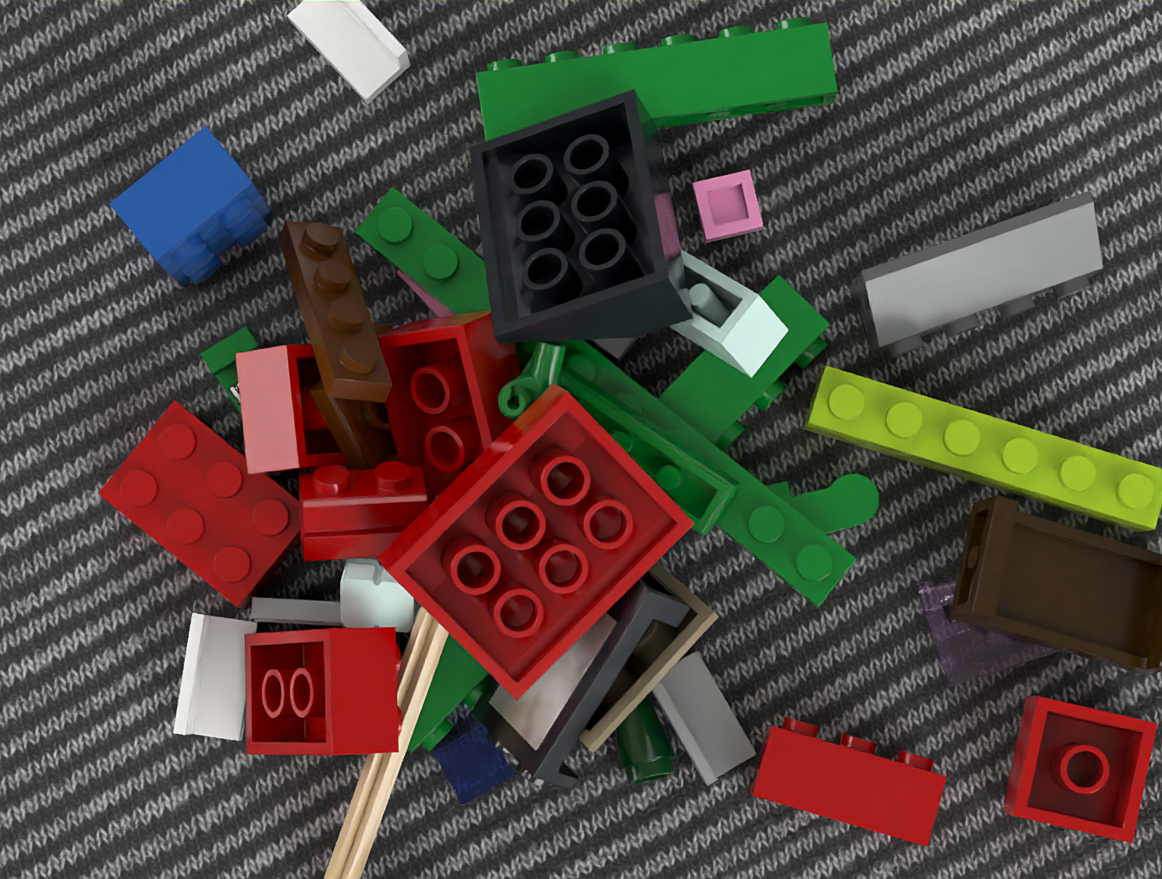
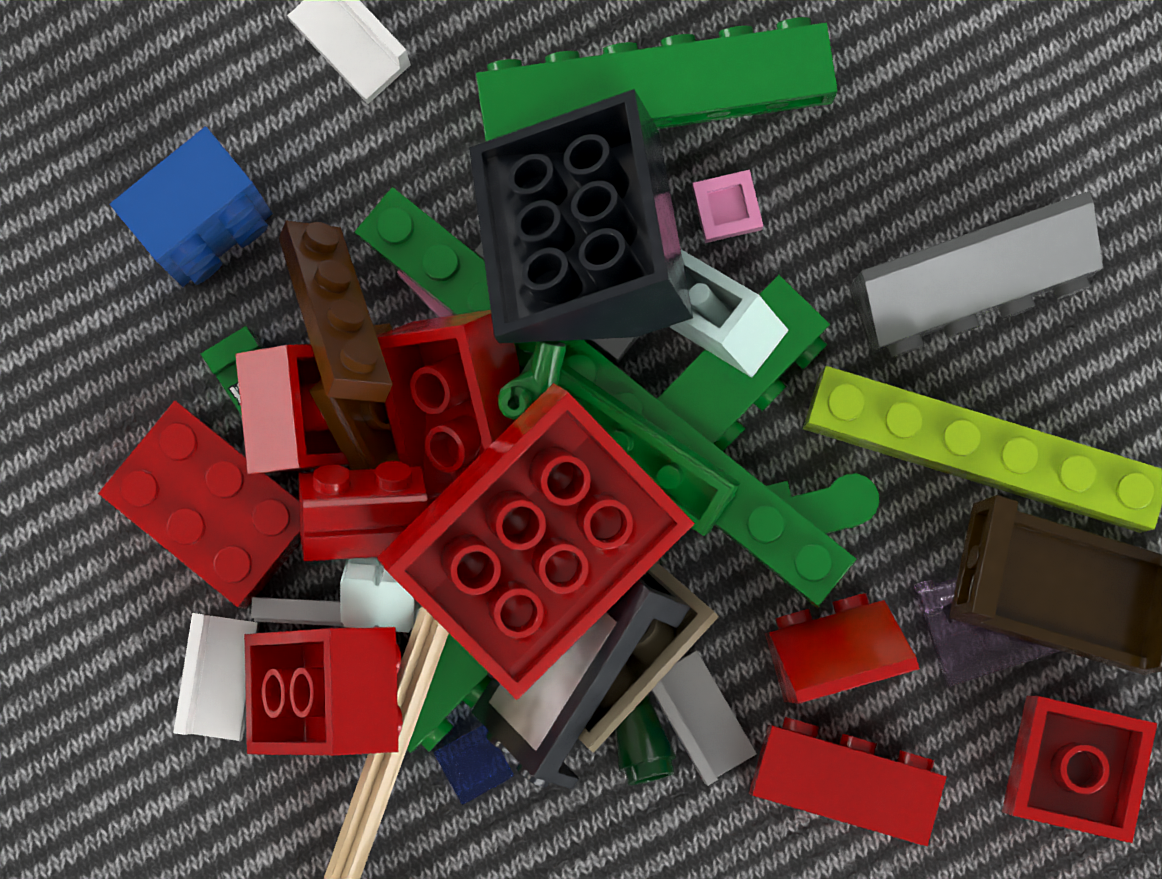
(838, 650): none -> red slope

